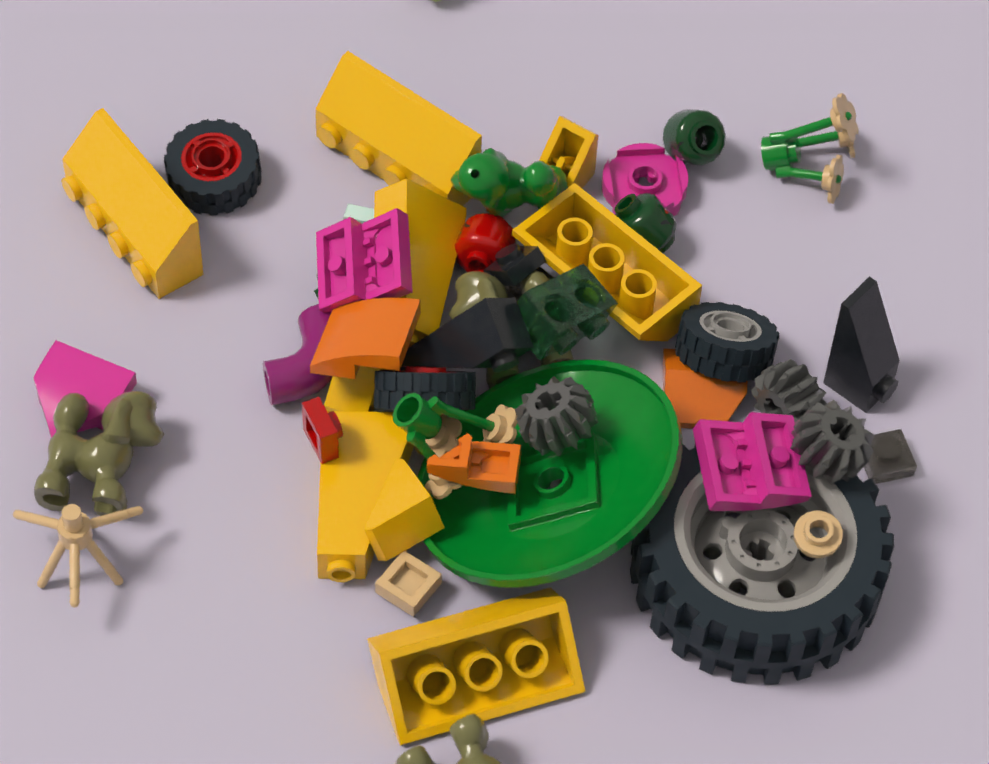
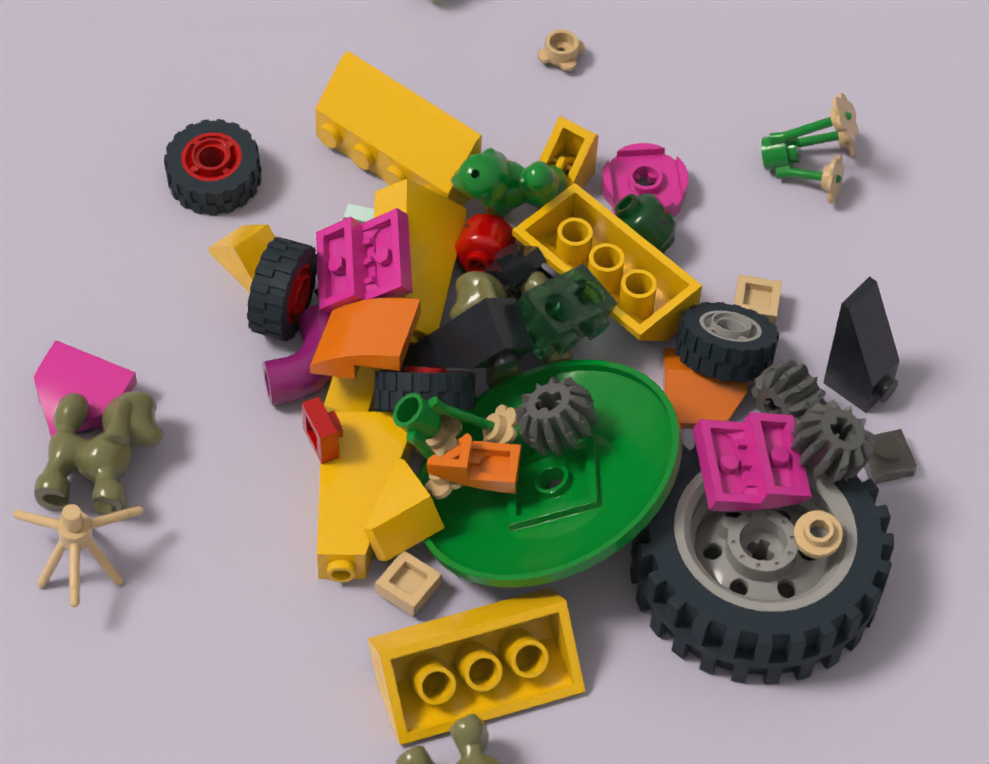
(133, 207): yellow slope -> none
(242, 251): none -> yellow slope
(281, 288): none -> black wheel
(561, 49): none -> tan plate
(694, 137): dark green head -> none
(759, 295): none -> tan plate

